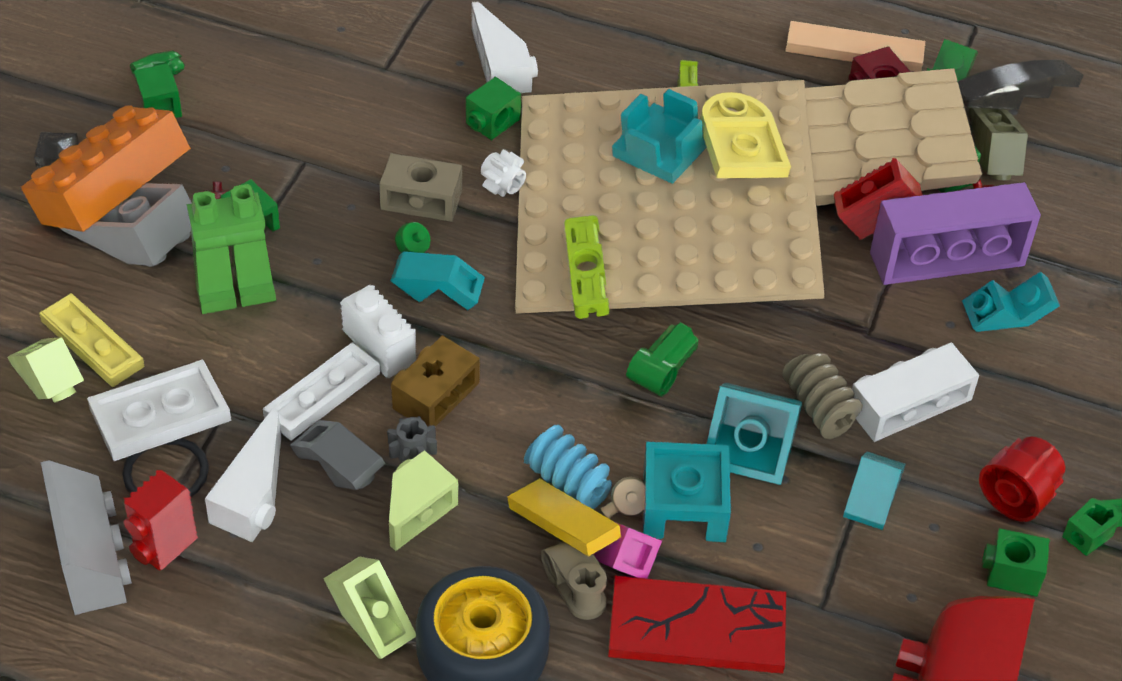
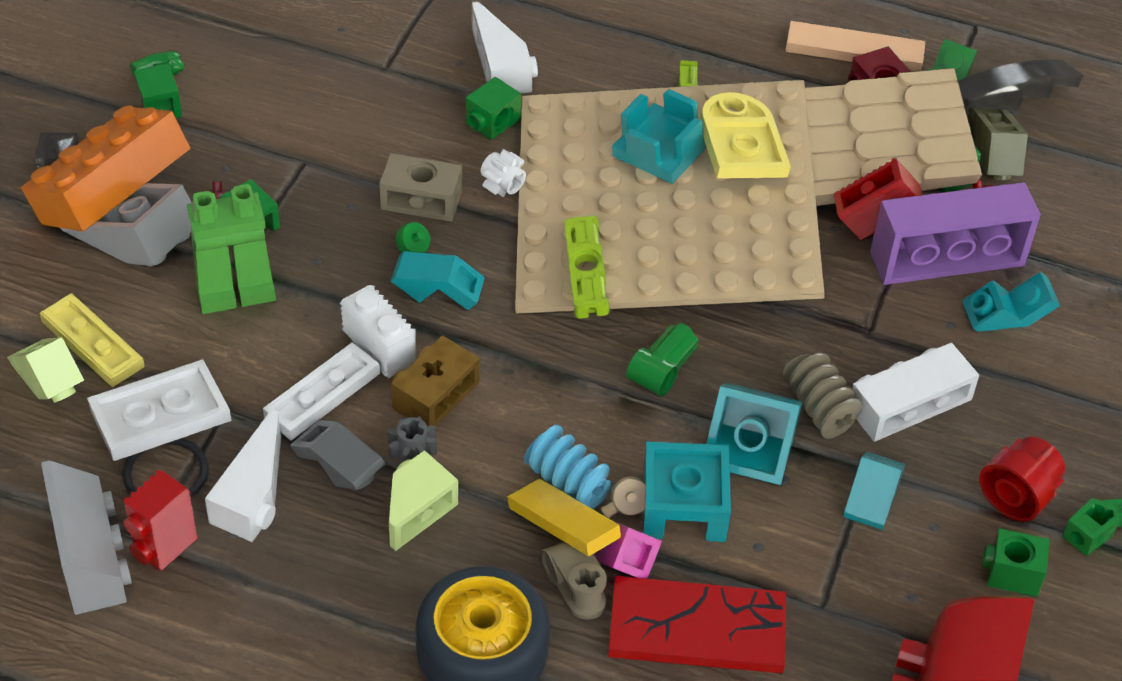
(371, 605): yellowish green slope -> none

